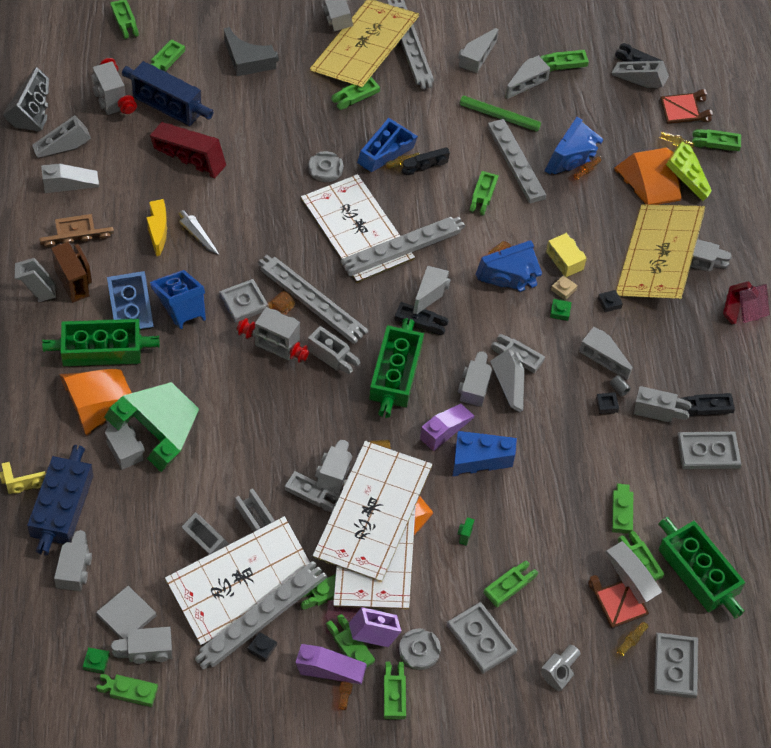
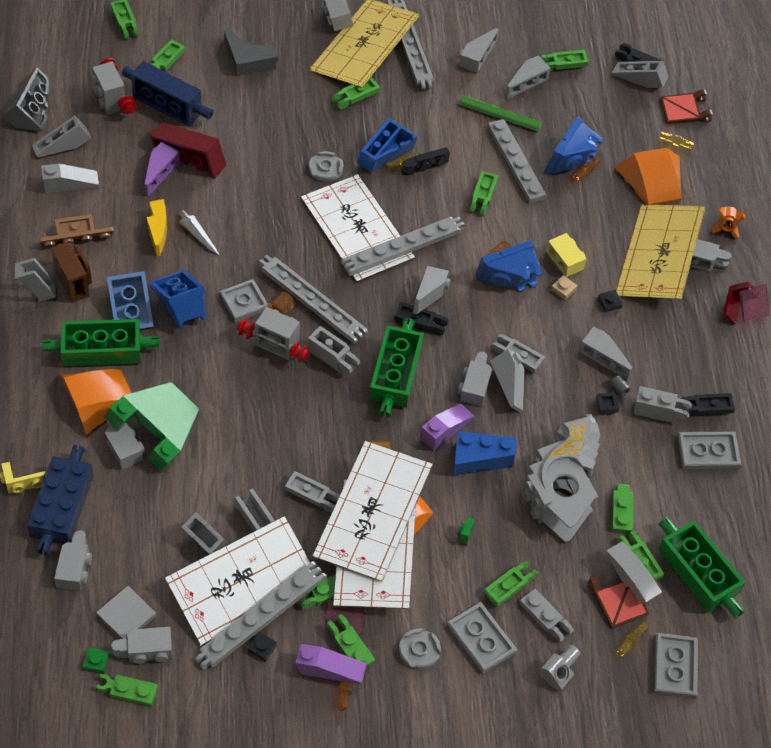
(161, 163): none -> medium lavender slope
(334, 467): light grey hinge -> none
(374, 627): medium lavender brick -> none
(394, 693): bright green hinge -> none
(545, 614): none -> light grey hinge
(560, 309): green plate -> none
(566, 466): none -> light grey animal
(687, 168): lime plate -> none
(717, 139): bright green hinge -> none
(728, 220): none -> orange brick

